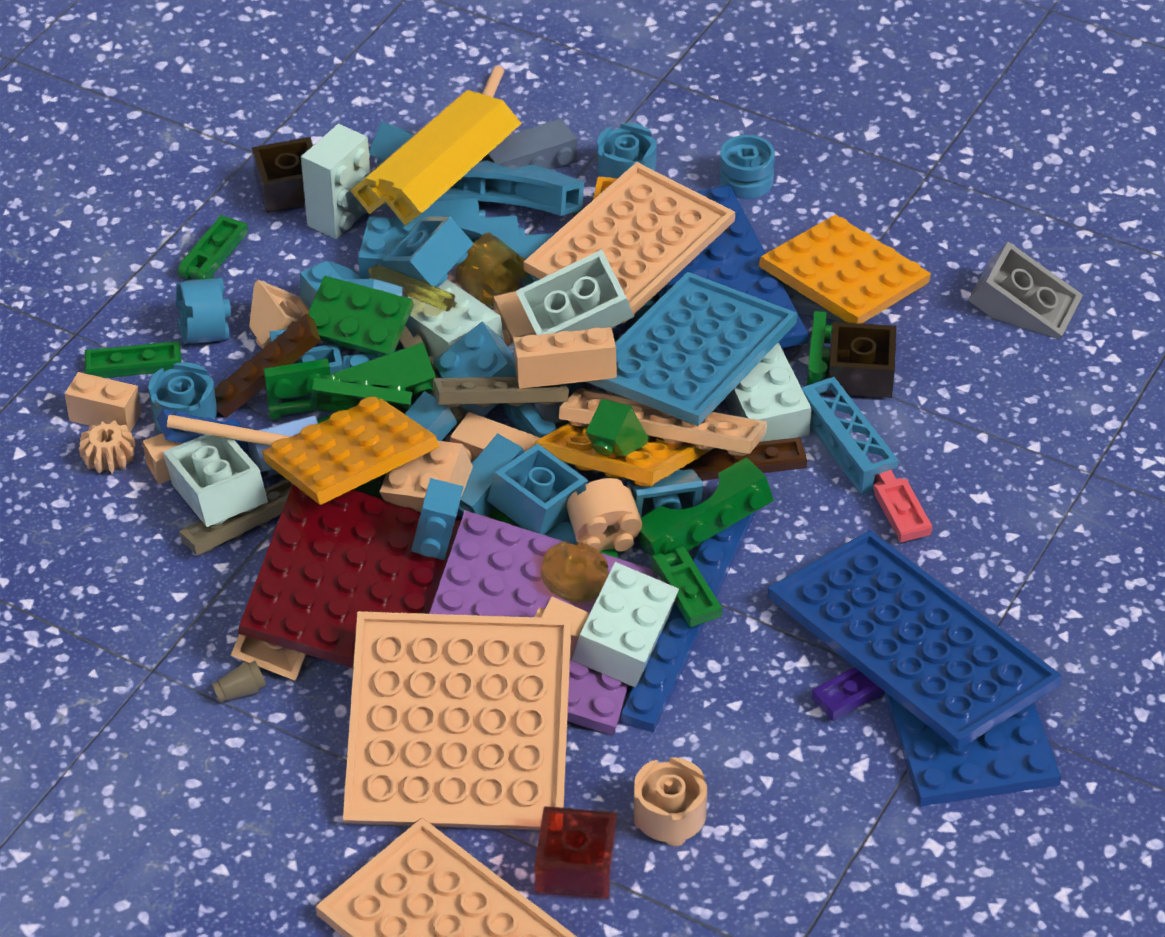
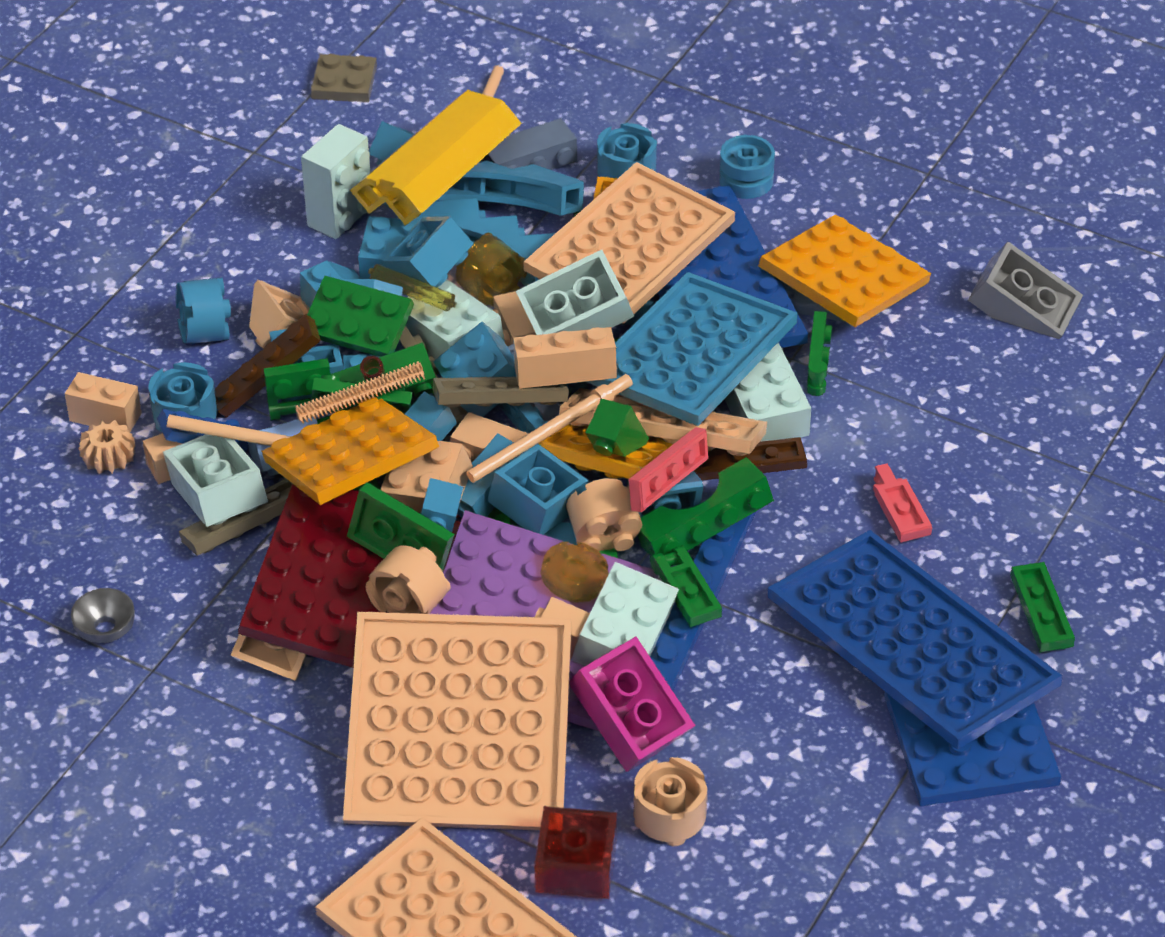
(99, 607): none -> flat silver piece
(132, 359): green tile -> none
(213, 248): green plate -> none
(240, 682): dark tan cone -> none
(280, 173): dark brown brick -> none
(344, 78): none -> dark tan plate
(358, 392): none -> light nougat axle
(371, 362): none -> clear red hinge
(385, 523): none -> green plate
(407, 582): none -> light nougat brick
(549, 428): none -> light nougat bar
(631, 703): none -> dark pink slope
(668, 469): none -> coral tile
(837, 438): dark azure fence -> none
(845, 693): dark purple plate -> none
(863, 358): dark brown brick -> none
(1042, 607): none -> green plate

